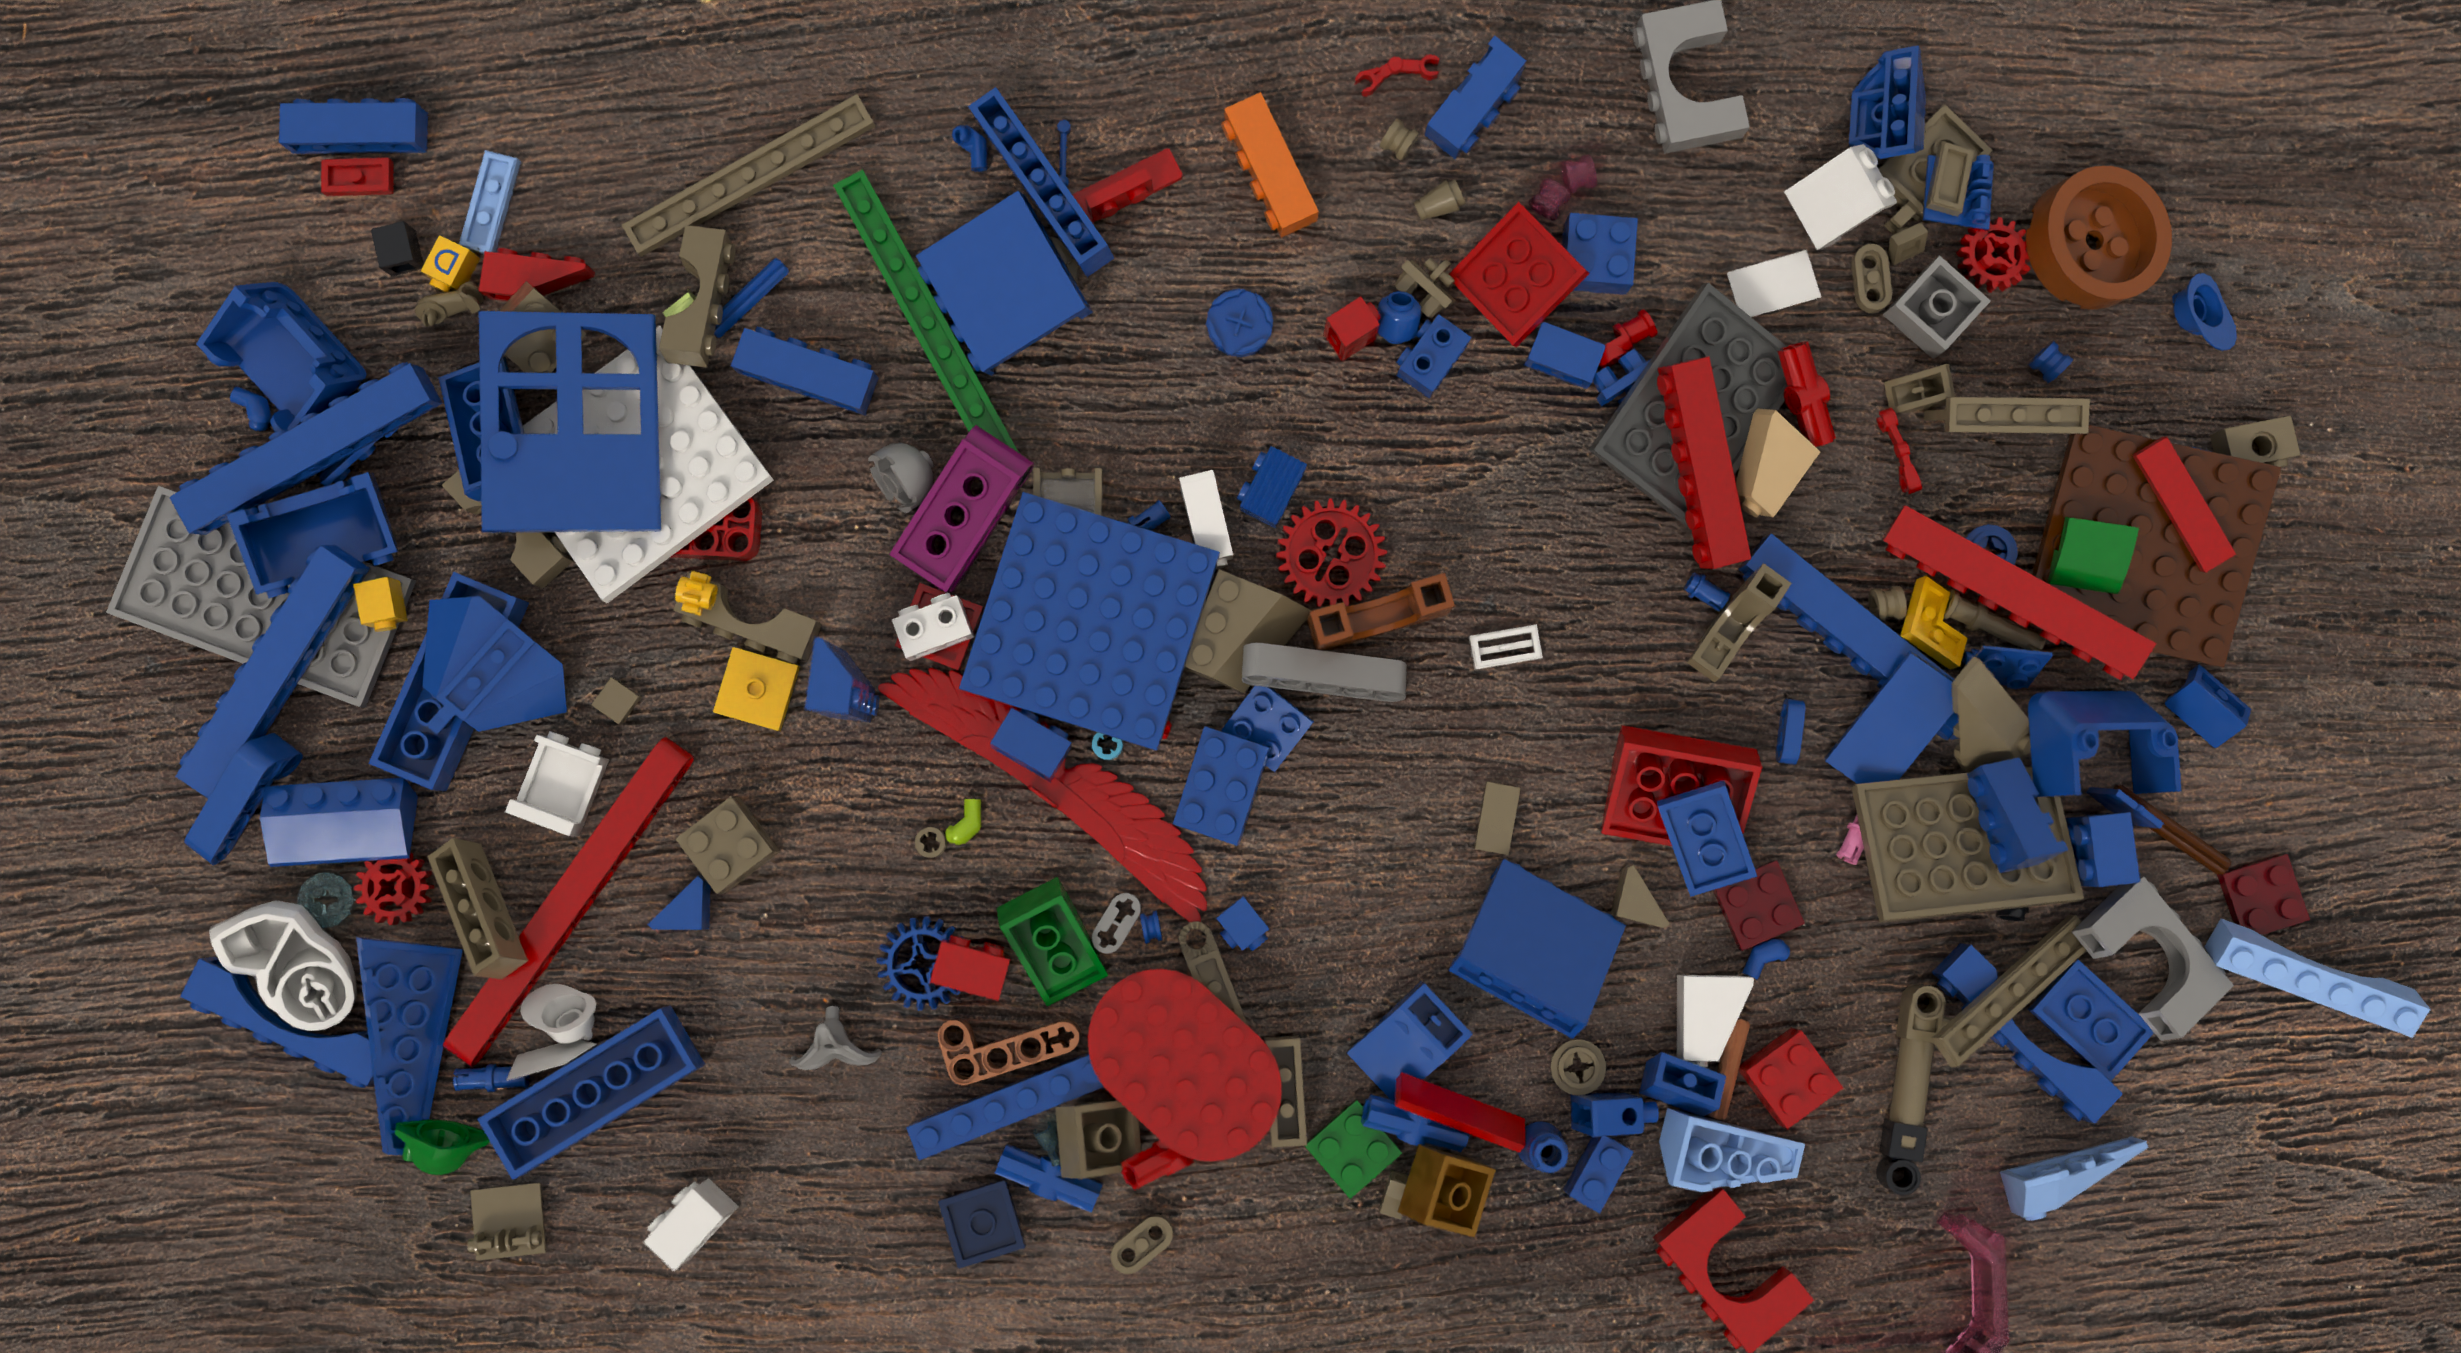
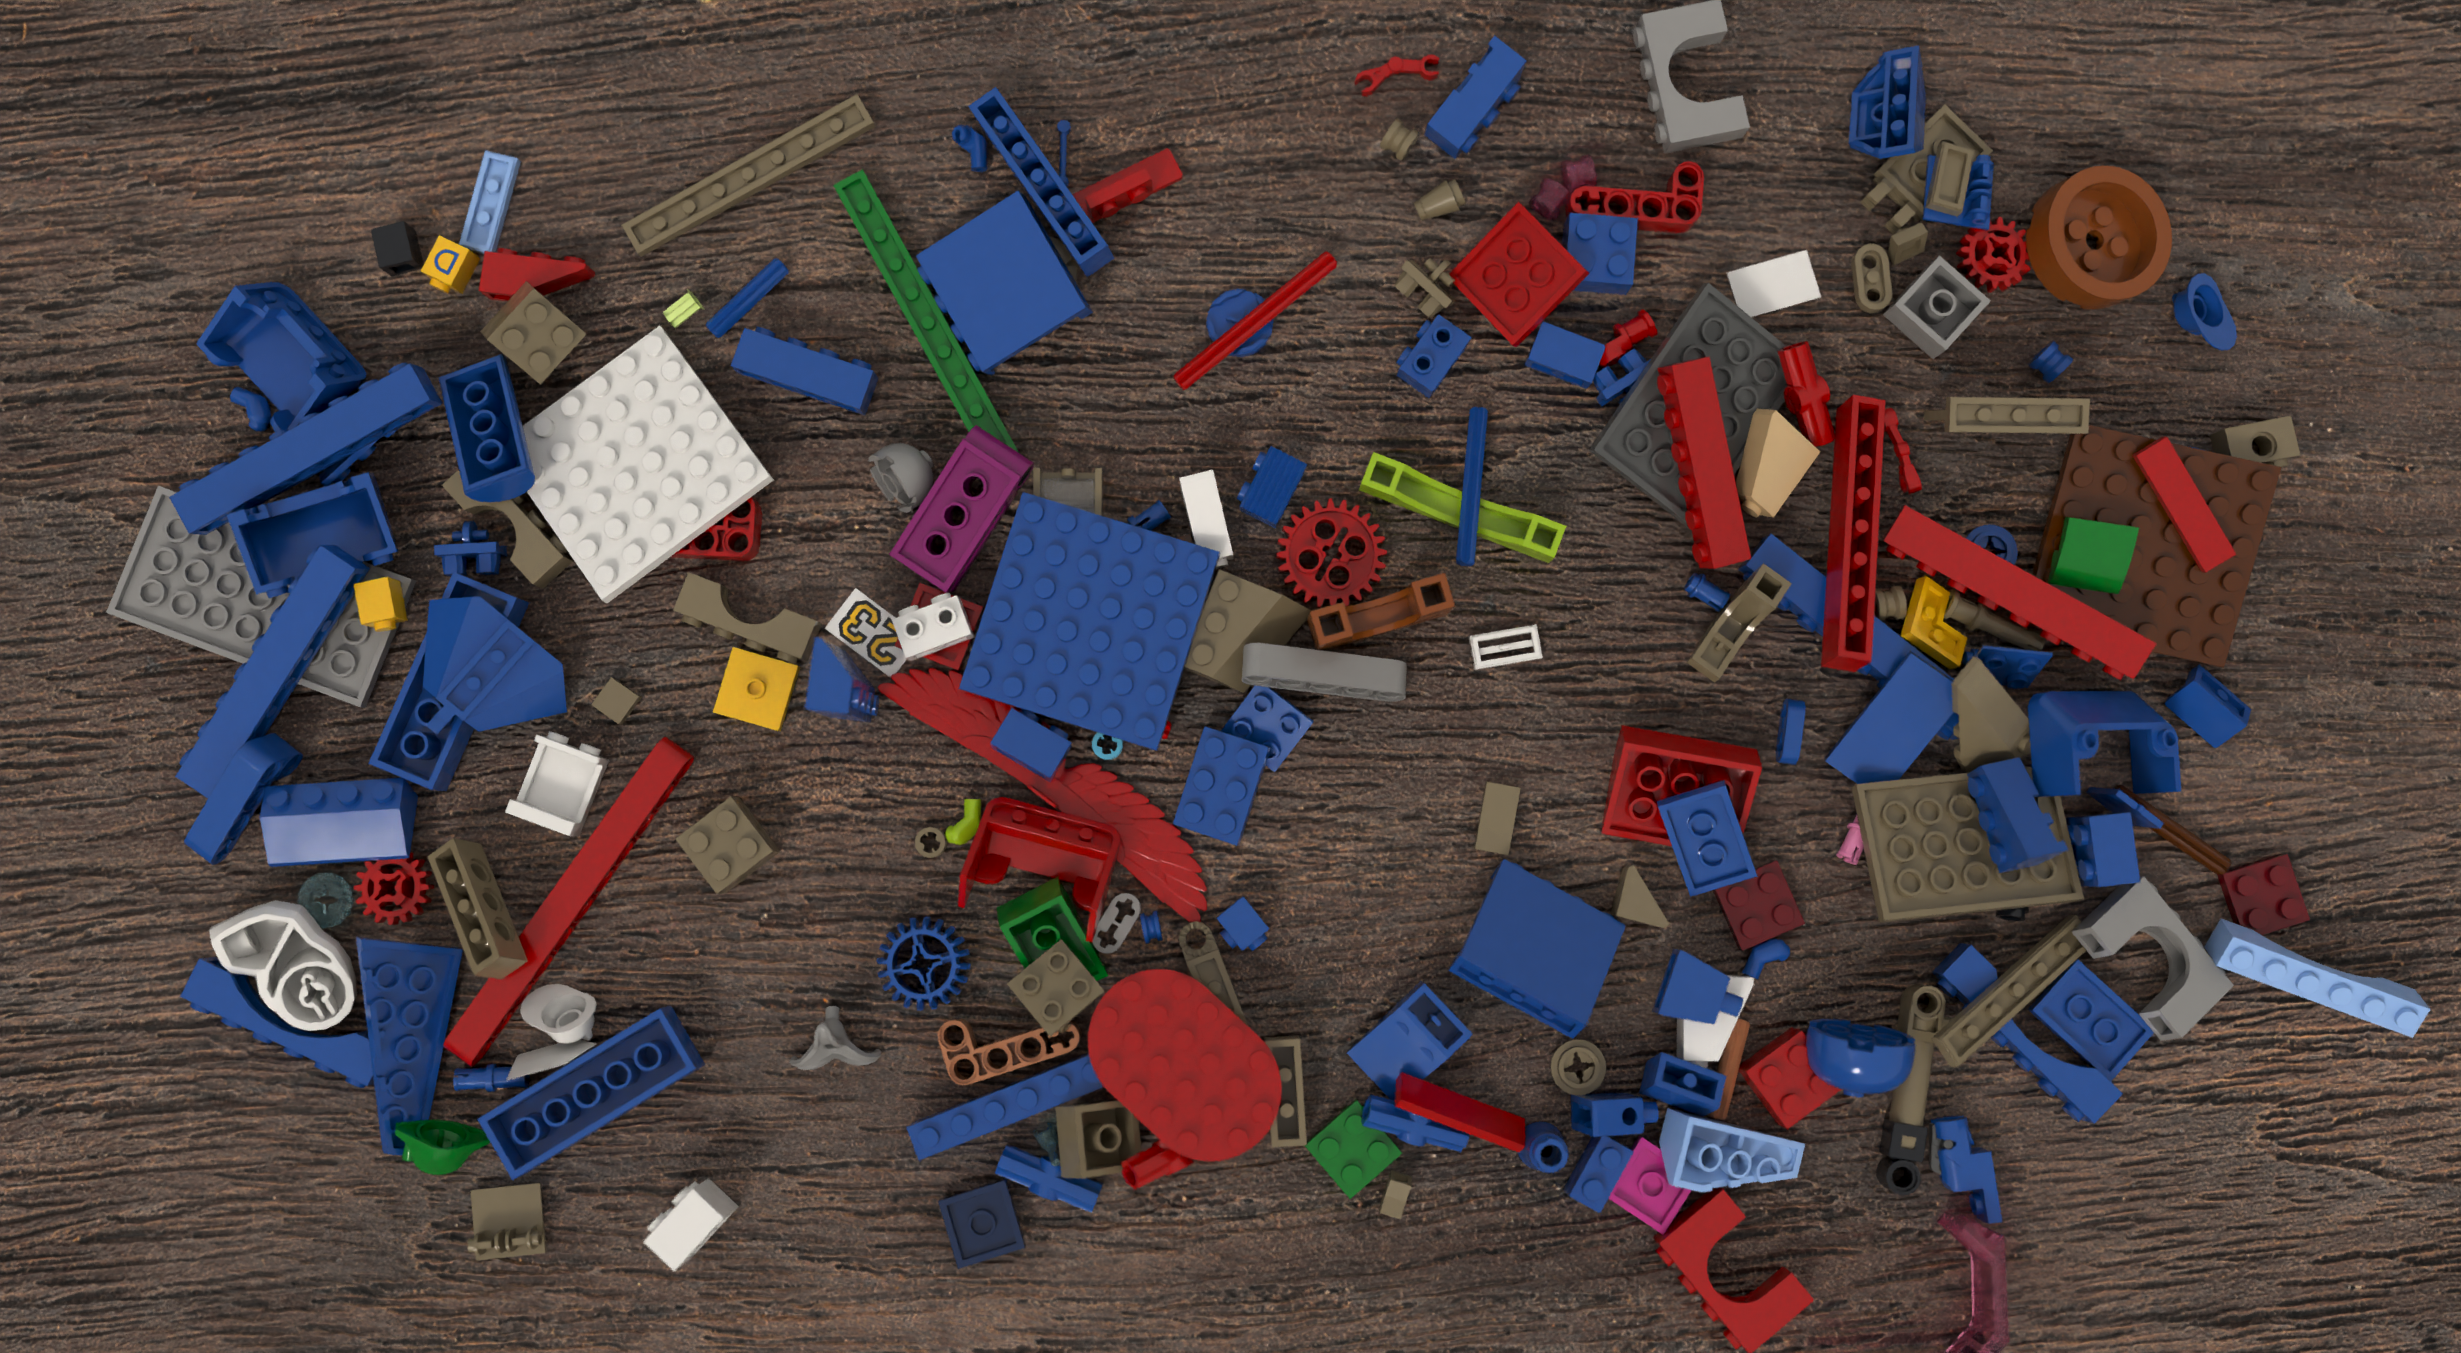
(353, 127): blue brick -> none
(357, 176): red plate -> none
(437, 307): dark tan piece -> none
(486, 553): none -> blue hips
(570, 476): blue door -> none
(687, 910): blue slope -> none
(690, 335): dark tan arch -> none
(696, 593): yellow gear -> none
(868, 632): none -> sticker
(970, 968): red brick -> none
(1043, 844): none -> red windscreen
(1055, 988): none -> dark tan hinge
(1142, 1243): dark tan plate -> none
(1255, 320): none -> red axle
(1270, 165): orange brick -> none
(1352, 328): red brick -> none
(1399, 317): blue head -> none
(1446, 1191): pearl gold brick -> none
(1472, 487): none -> blue axle
(1497, 523): none -> lime arch
(1645, 1188): none -> dark pink plate
(1663, 202): none -> red beam
(1694, 991): none -> blue torso
(1841, 195): white panel -> none
(1853, 534): none -> red brick
(1859, 1056): none -> blue cylinder
(1920, 390): dark tan slope -> none
(1963, 1166): none -> blue plate
(2056, 1180): light blue wedge -> none

